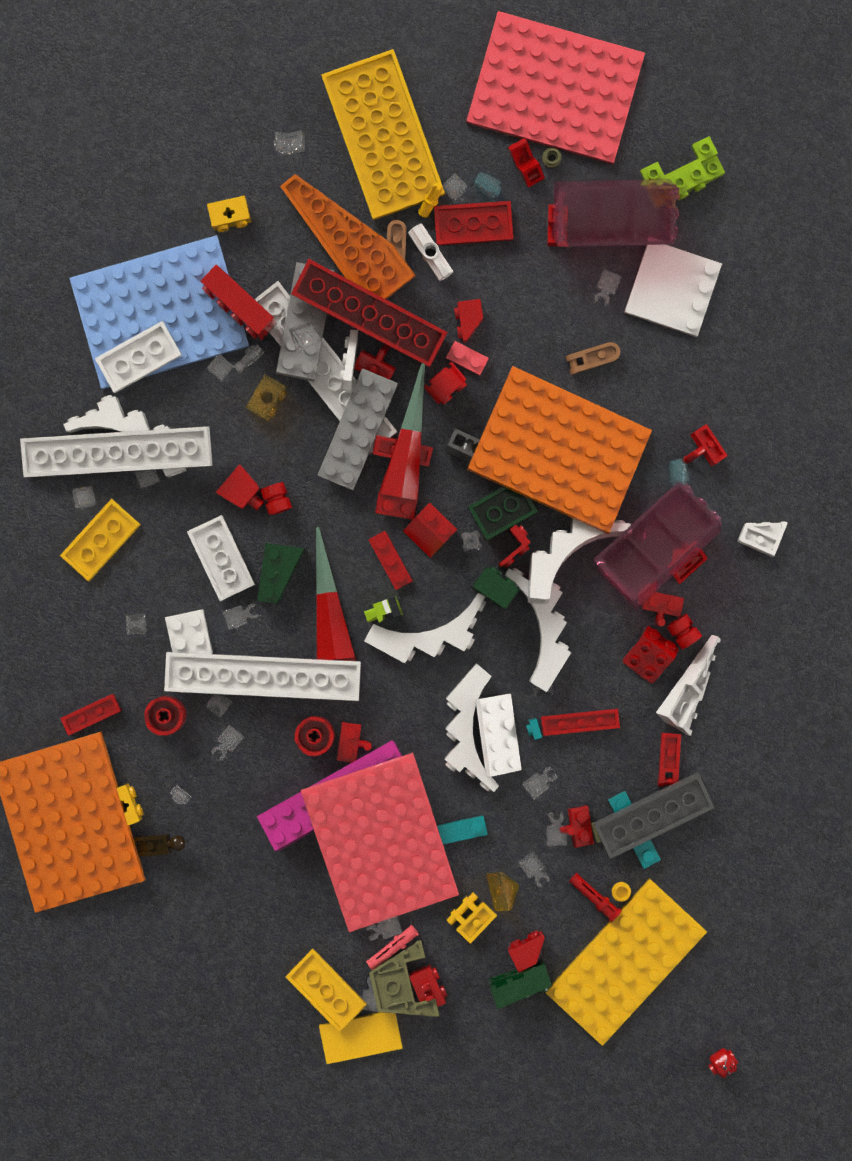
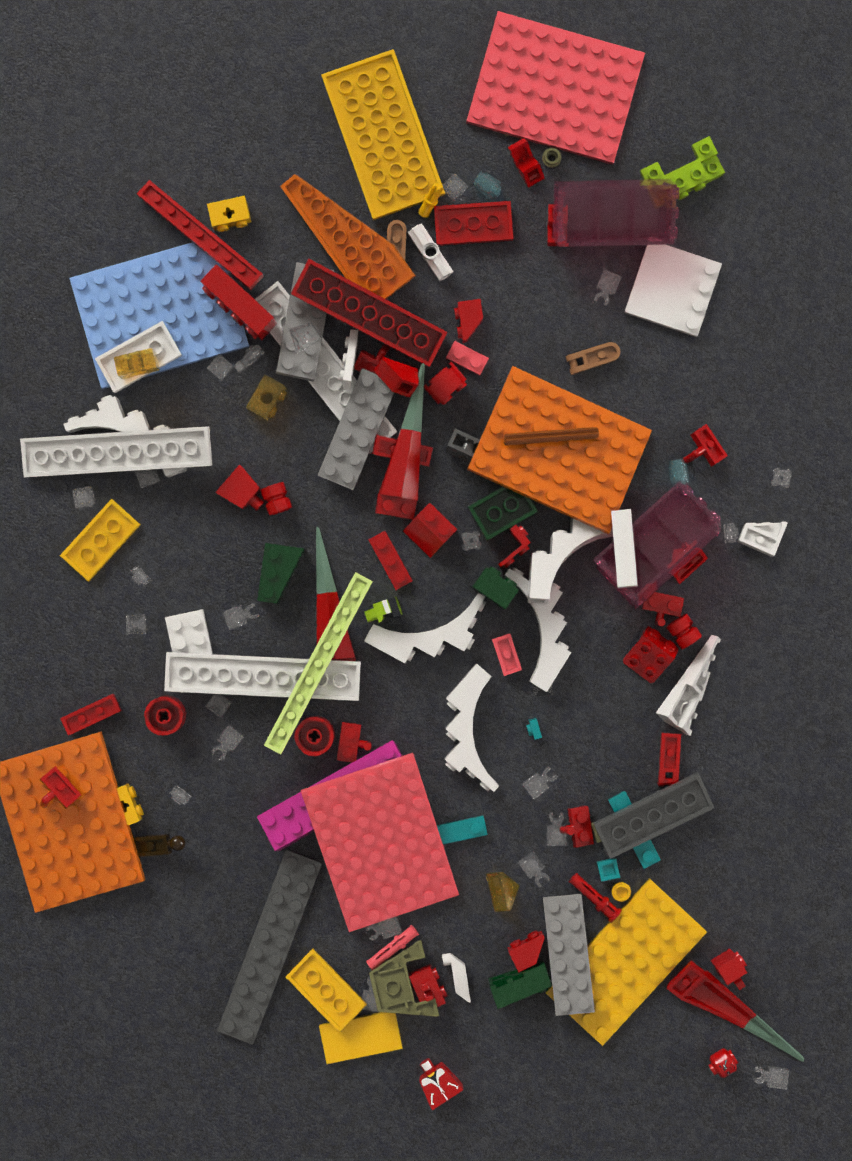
(59, 788): none -> red plate
(136, 363): none -> clear yellow brick
(140, 576): none -> clear plate
(200, 235): none -> red plate
(221, 558): white plate -> none
(269, 946): none -> dark grey plate
(290, 142): clear bracket -> none
(318, 663): none -> yellowish green plate
(398, 376): none -> red slope
(438, 1083): none -> red torso
(459, 975): none -> white piece
(476, 921): yellow plate -> none
(498, 735): white plate -> none
(507, 654): none -> coral plate
(551, 436): none -> dark orange axle
(568, 954): none -> light grey plate
(580, 722): red plate -> none
(608, 869): none -> teal plate
(624, 548): none -> white tile
(708, 993): none -> red plate
(730, 533): none -> clear plate
(730, 967): none -> red brick
(775, 1076): none -> clear plate
(786, 474): none -> clear plate

